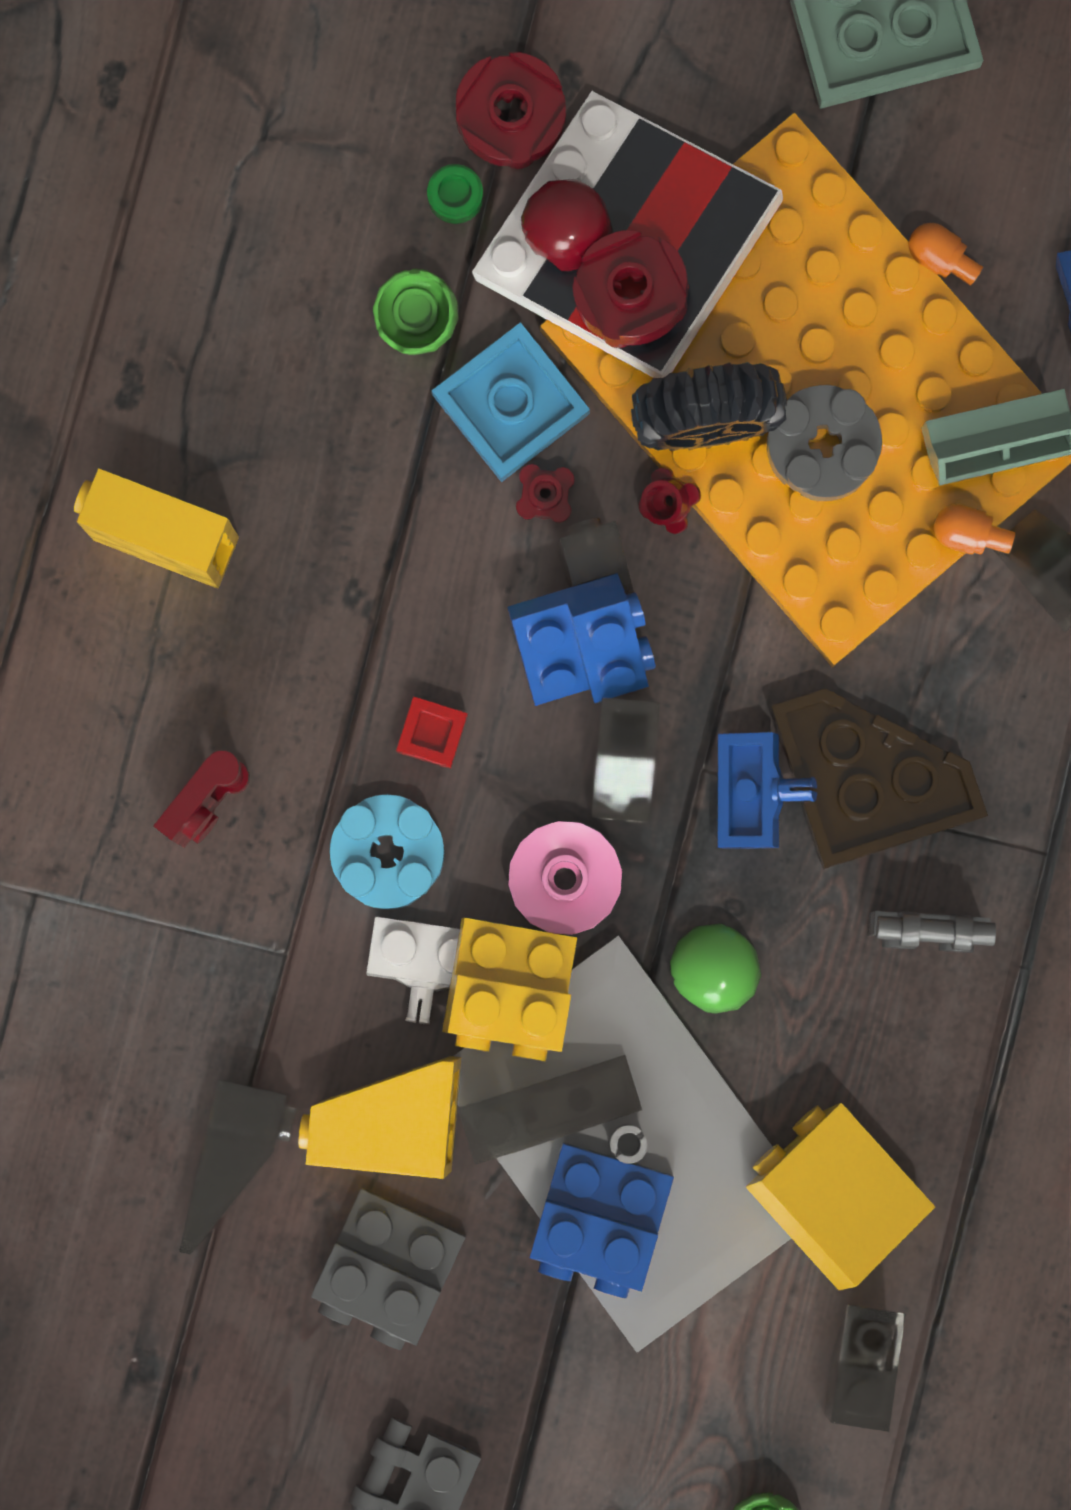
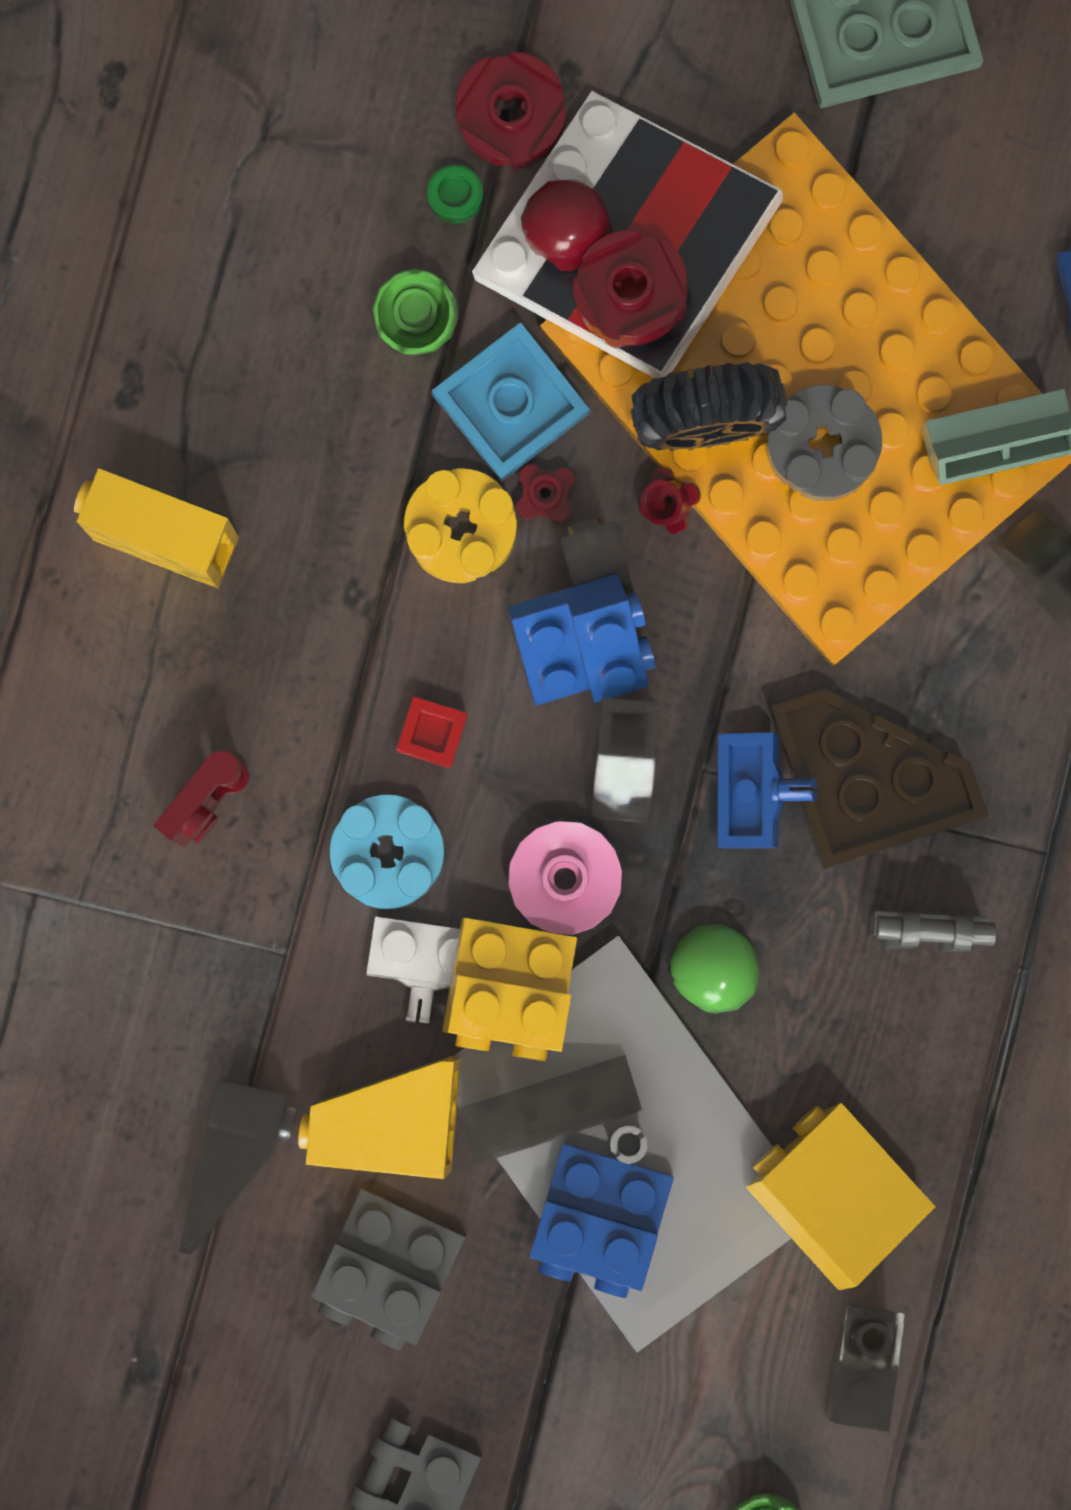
(476, 553): none -> yellow plate
(942, 252): orange cylinder -> none
(970, 530): orange cylinder -> none

